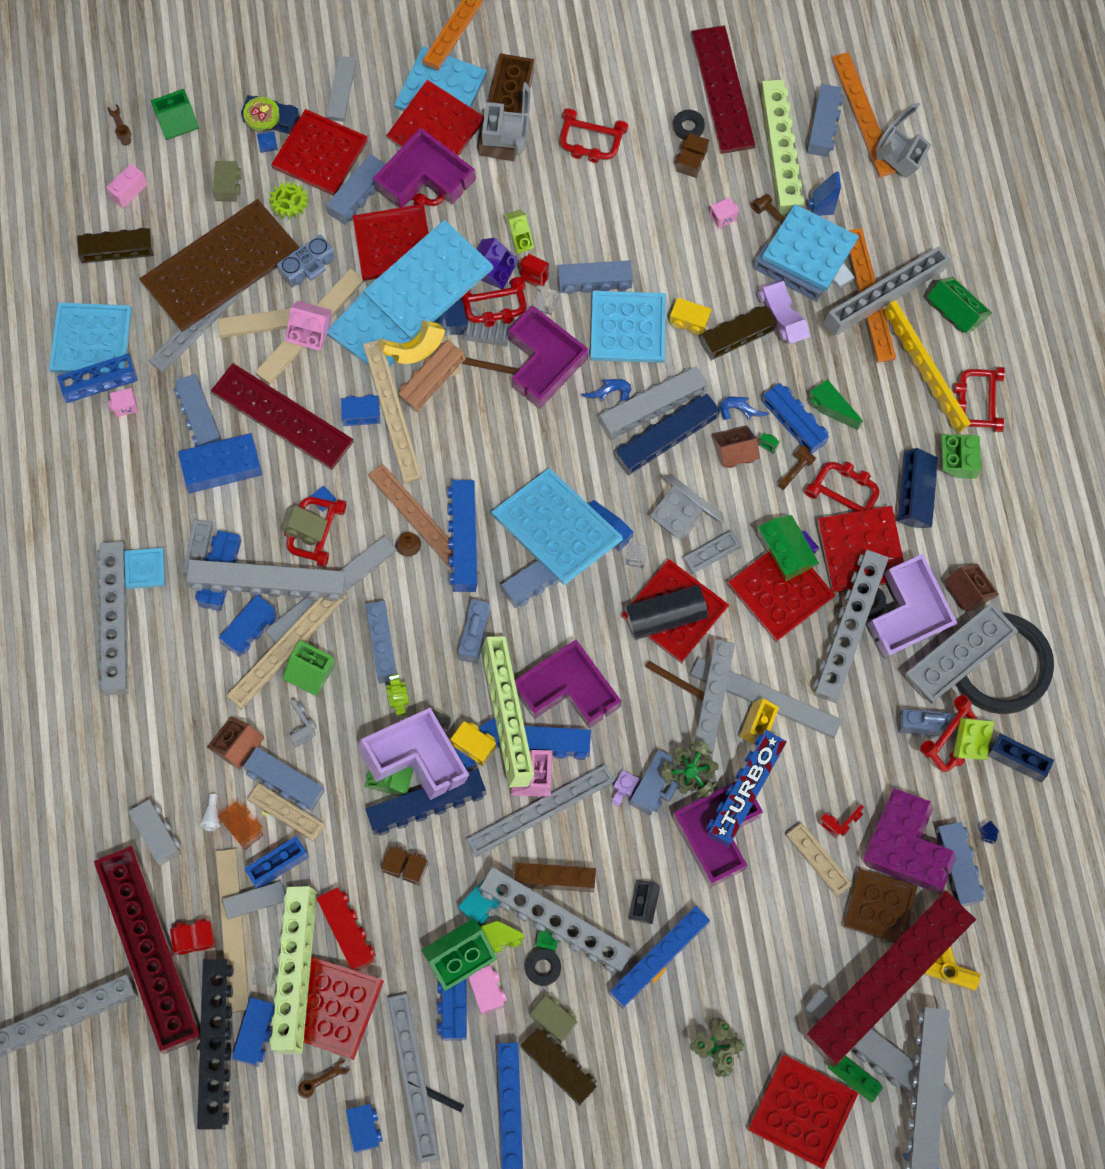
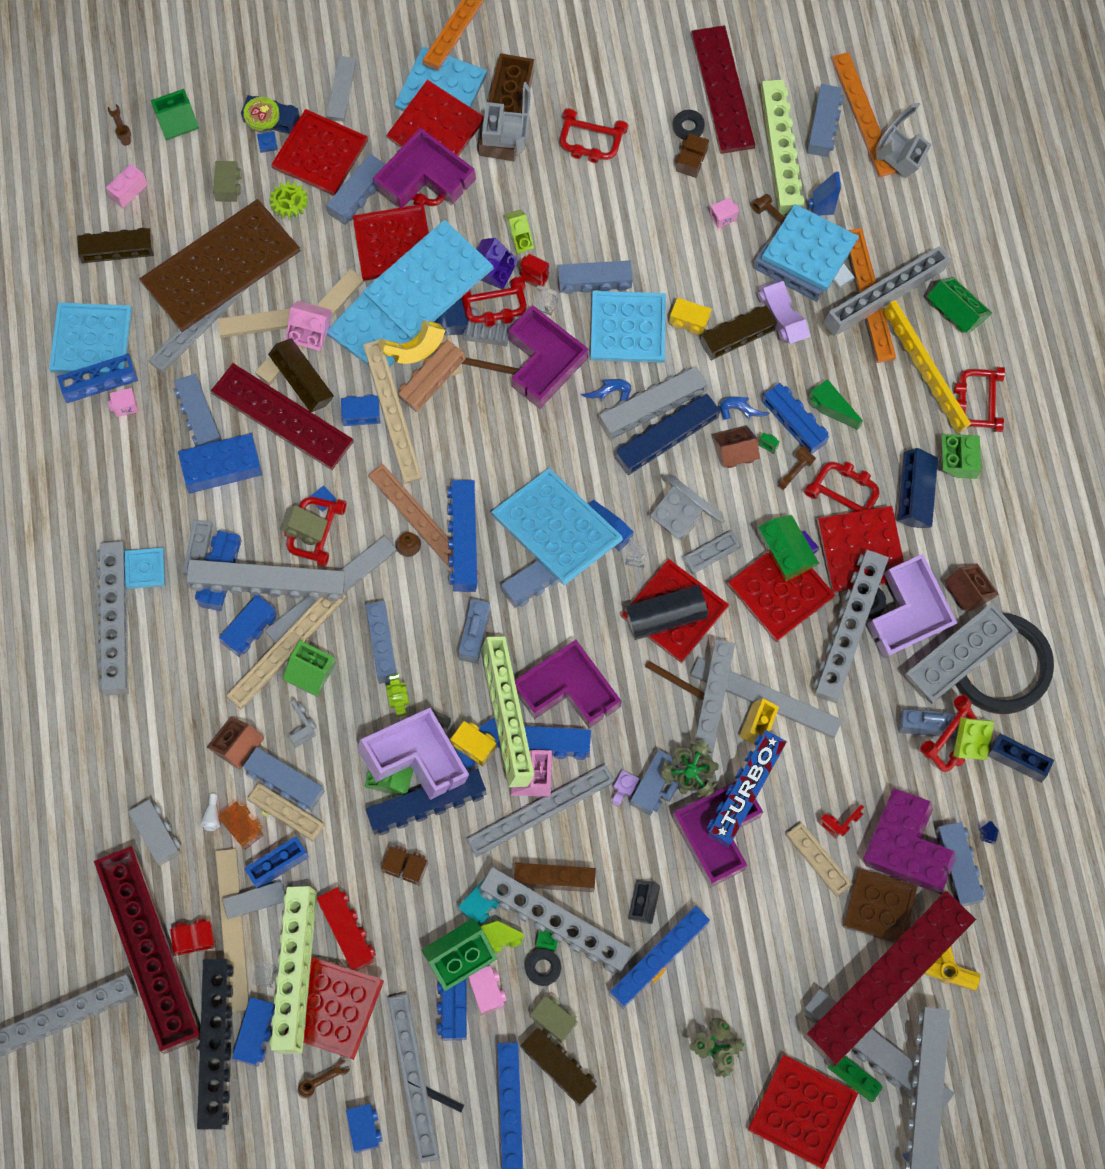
(301, 375): none -> dark brown brick
(306, 261): sand blue piece -> none

